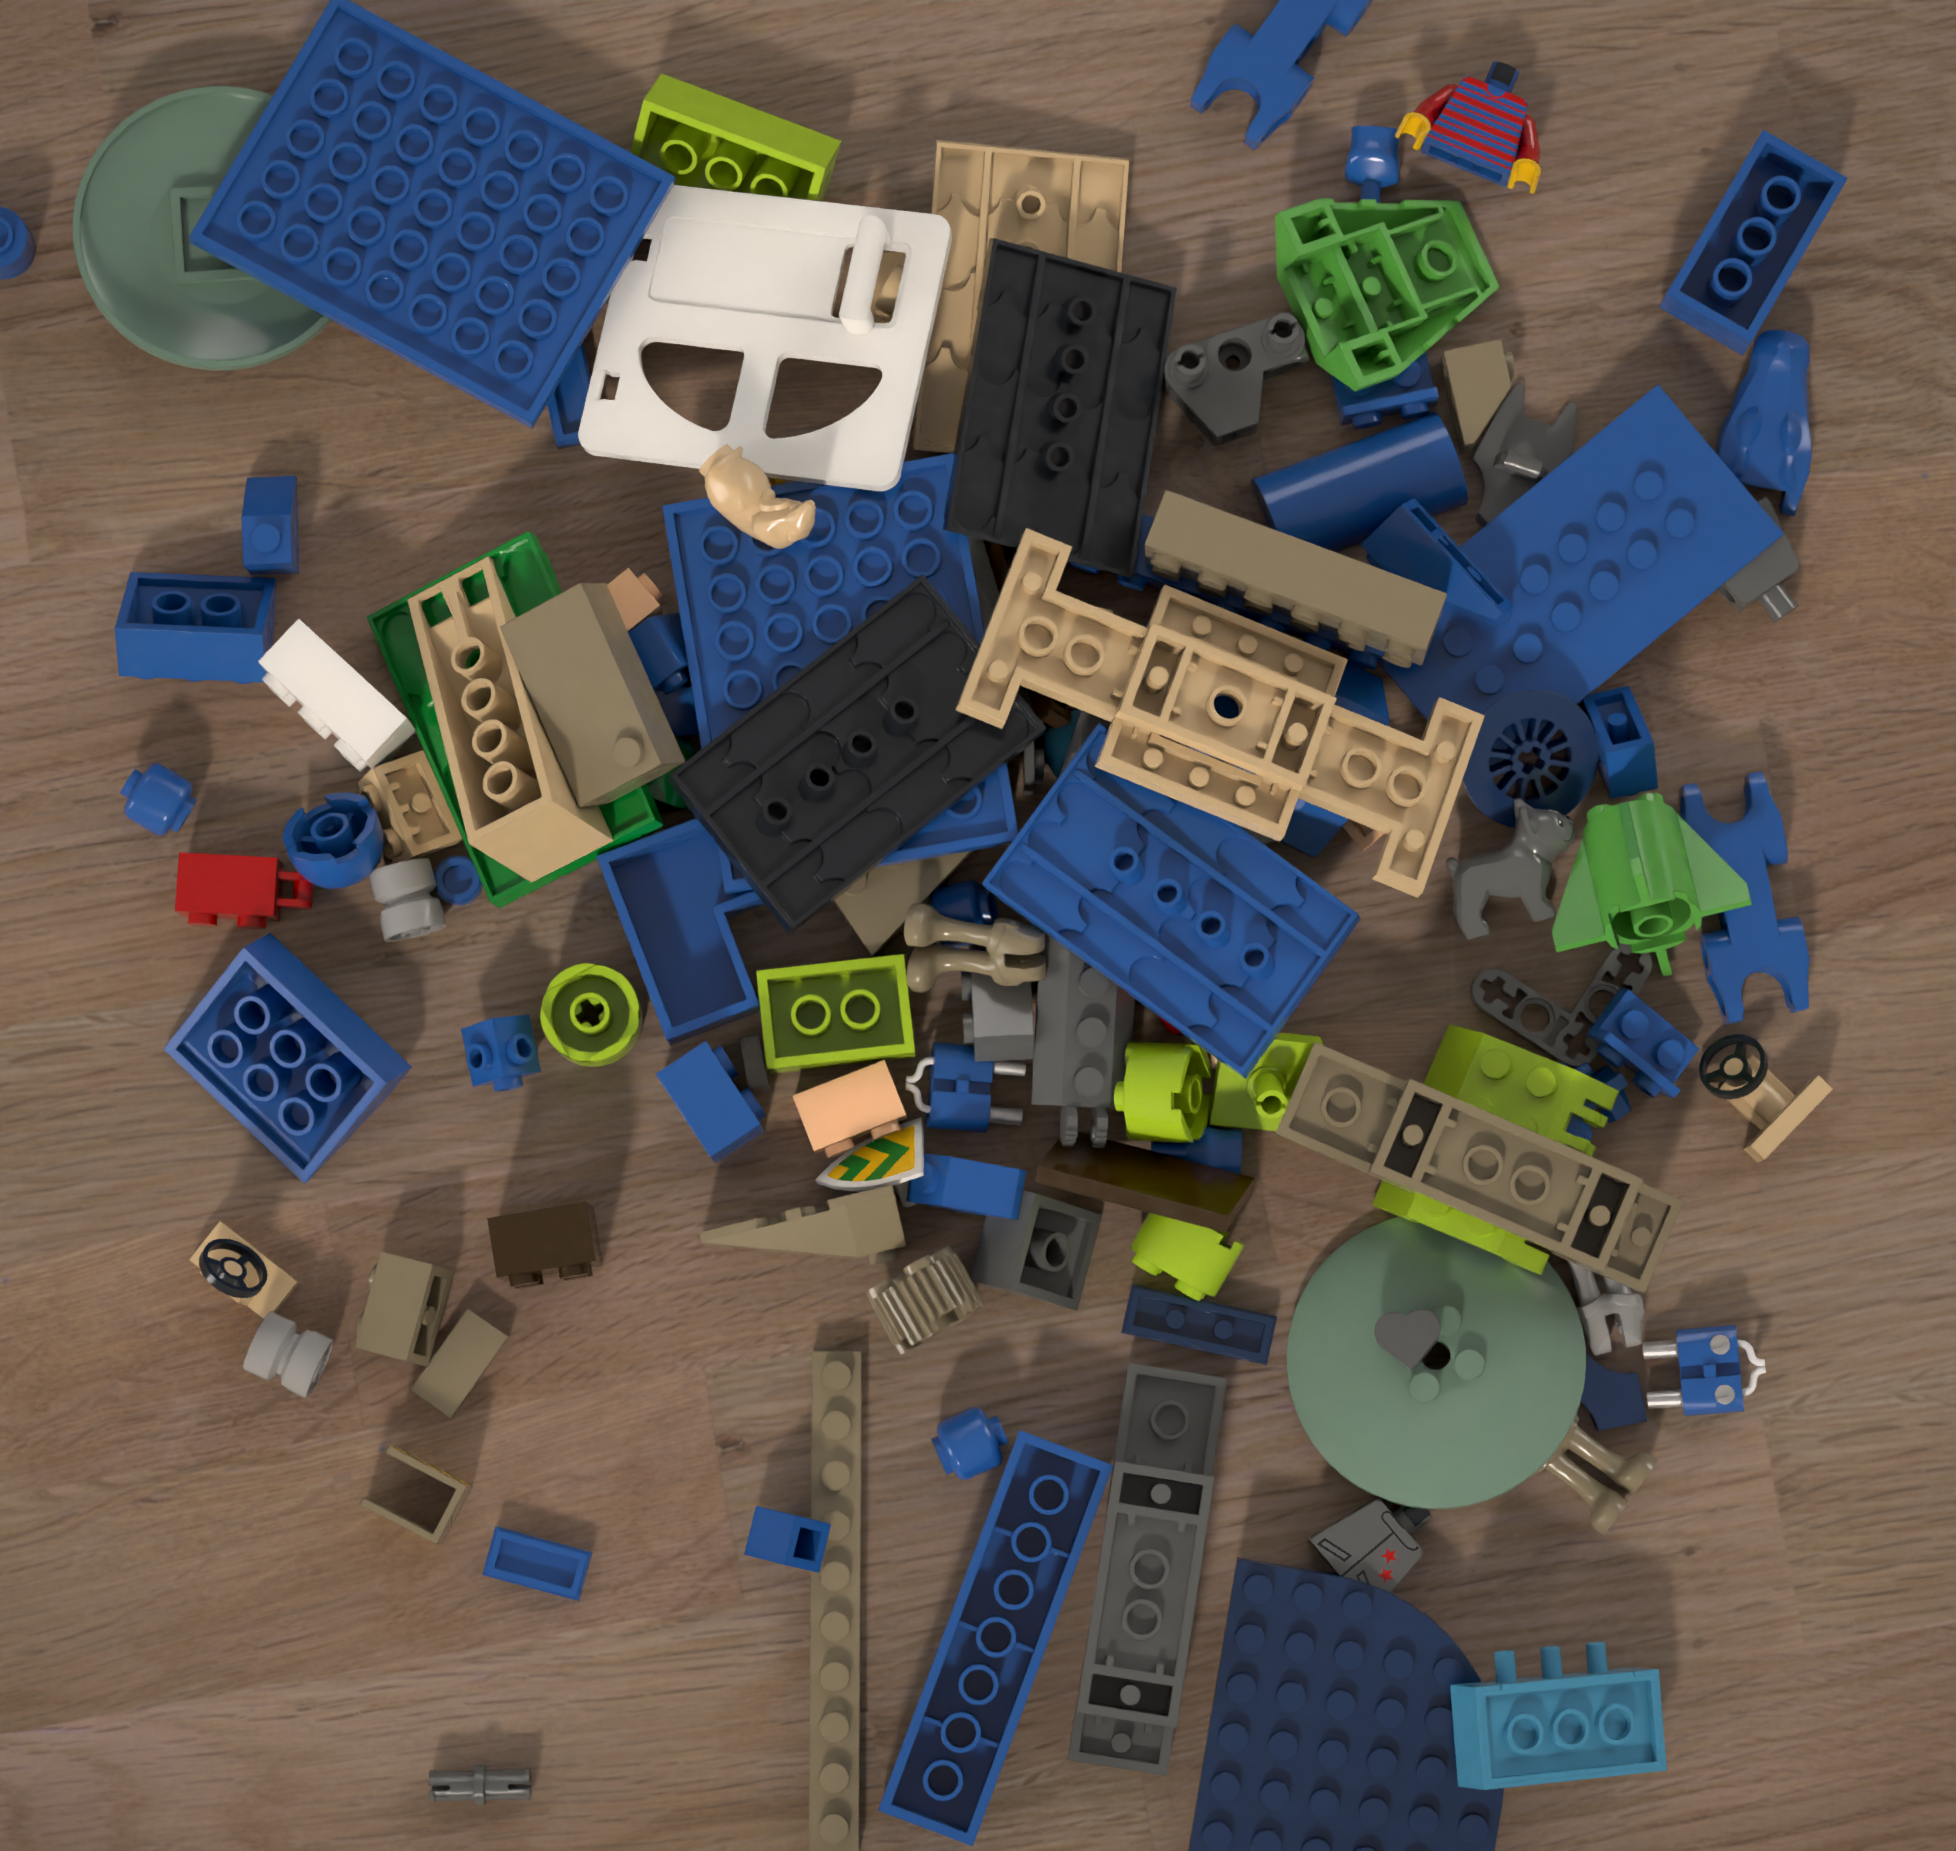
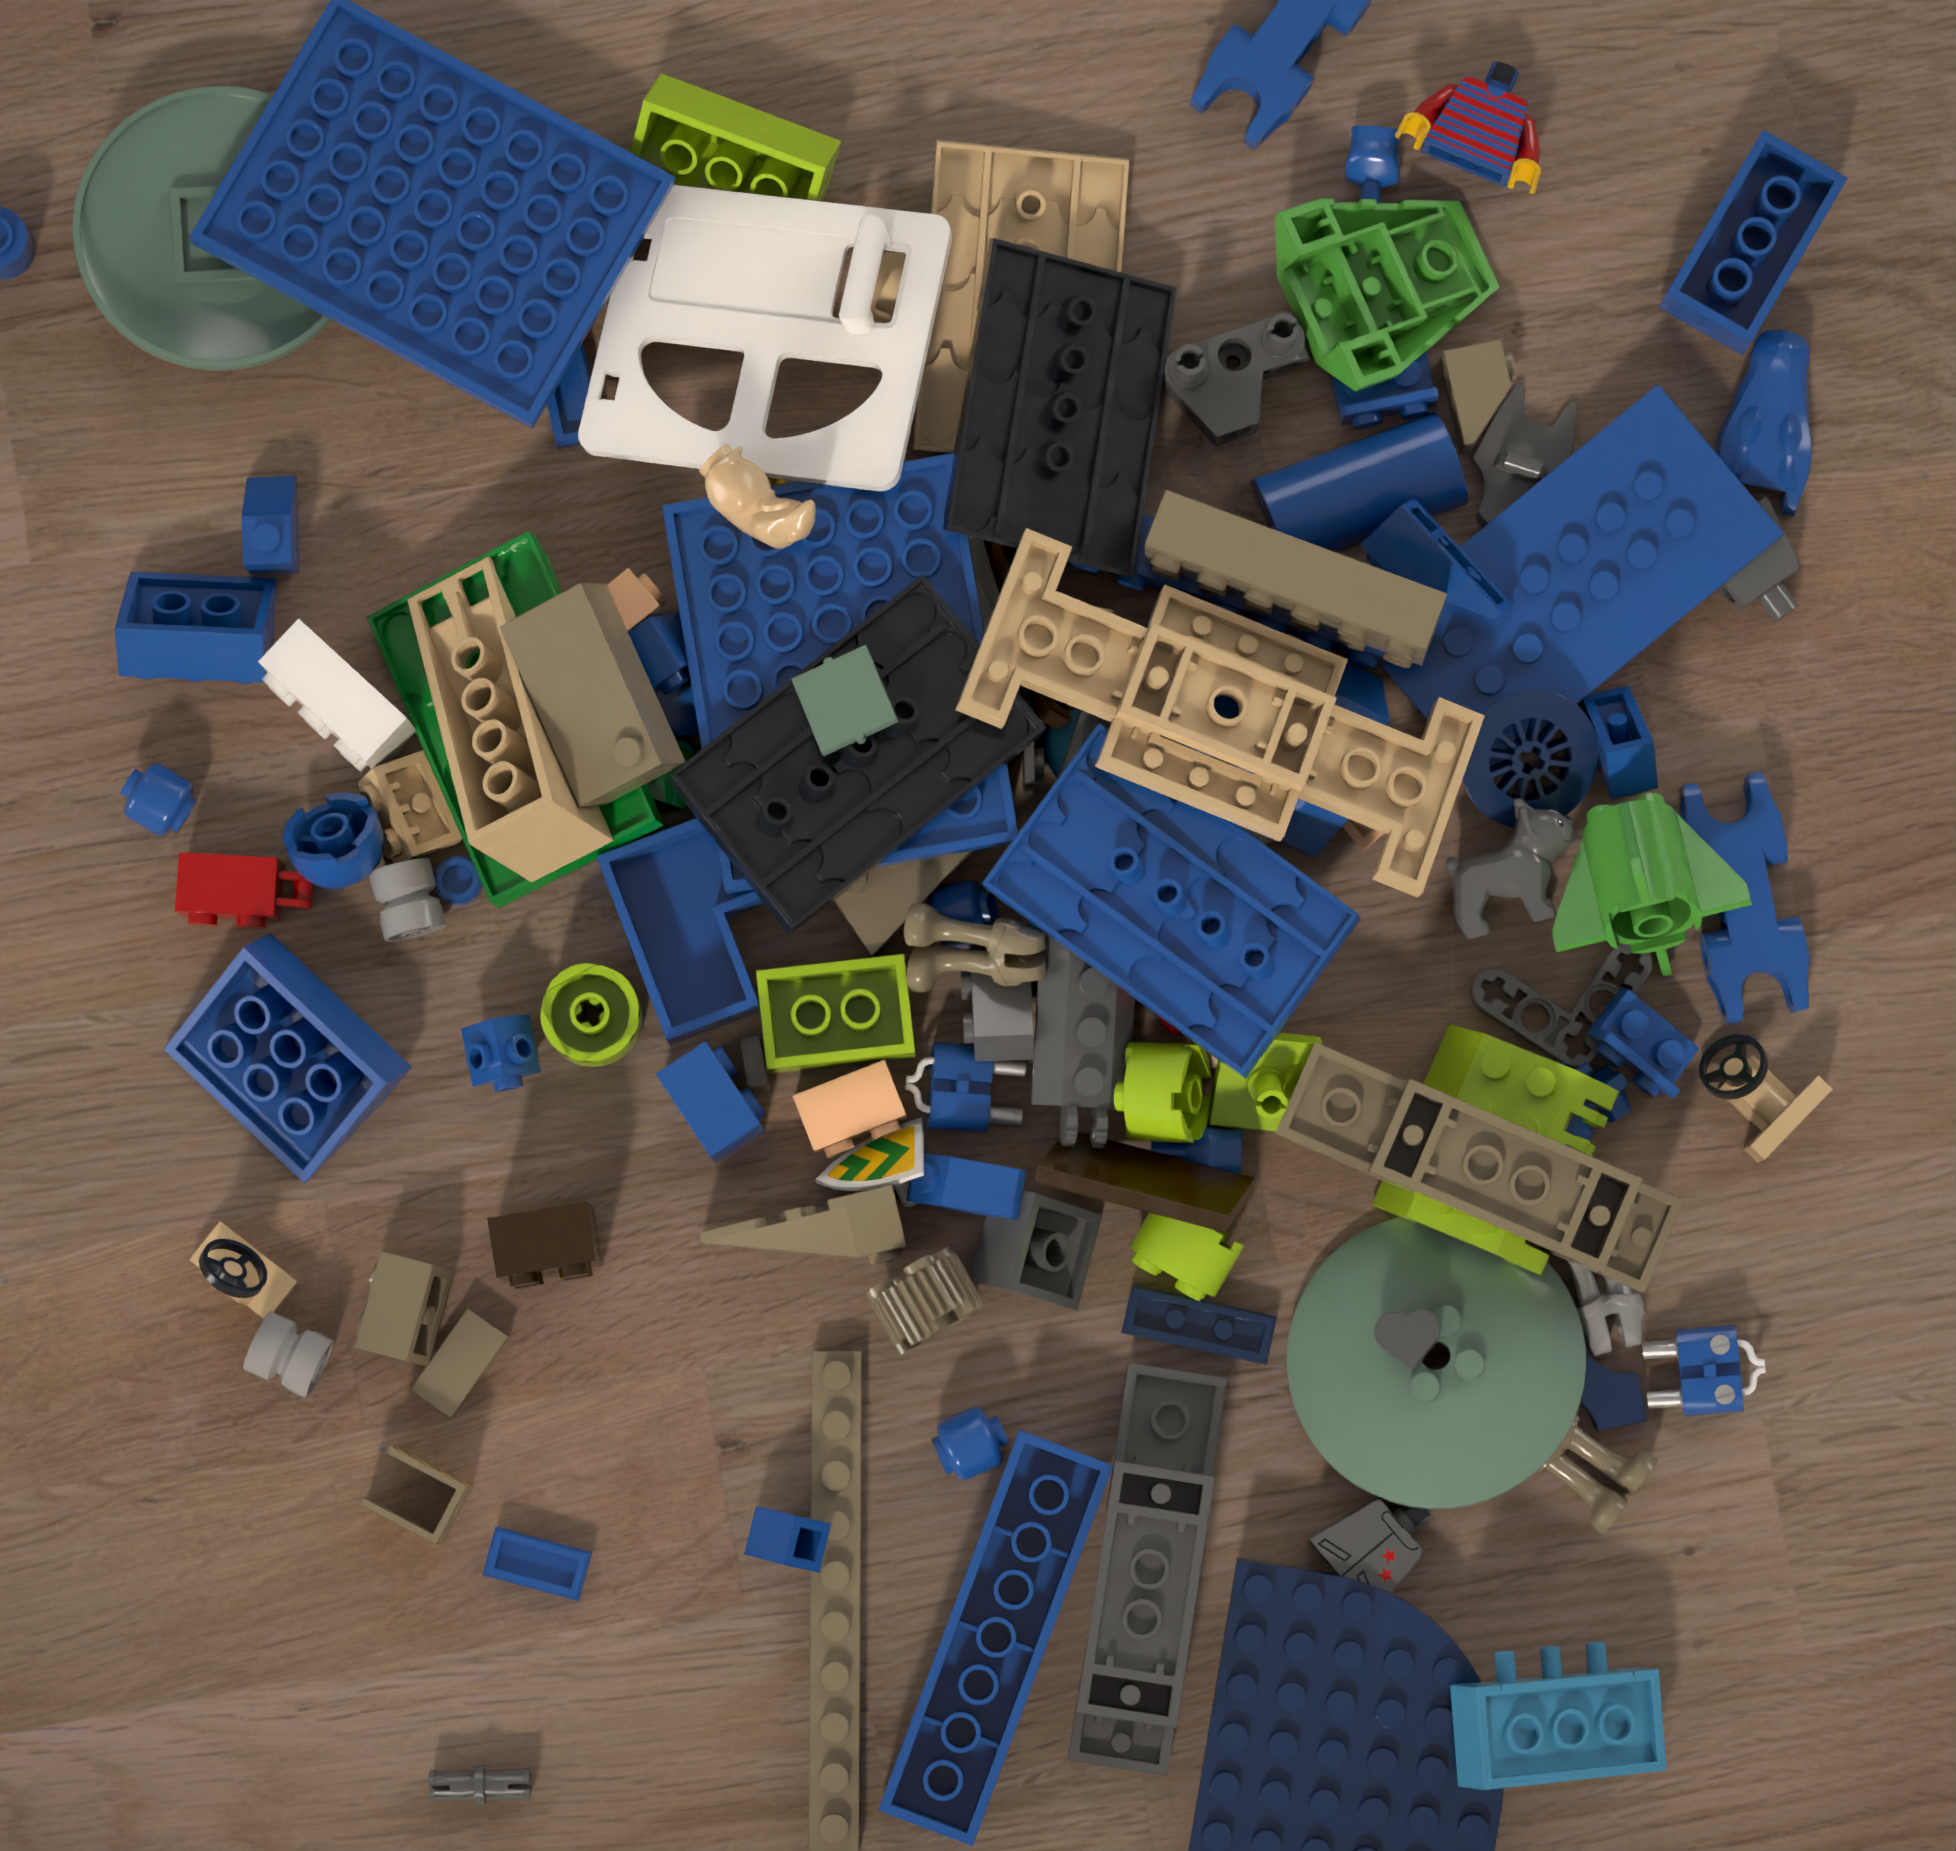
(844, 700): none -> sand green piece

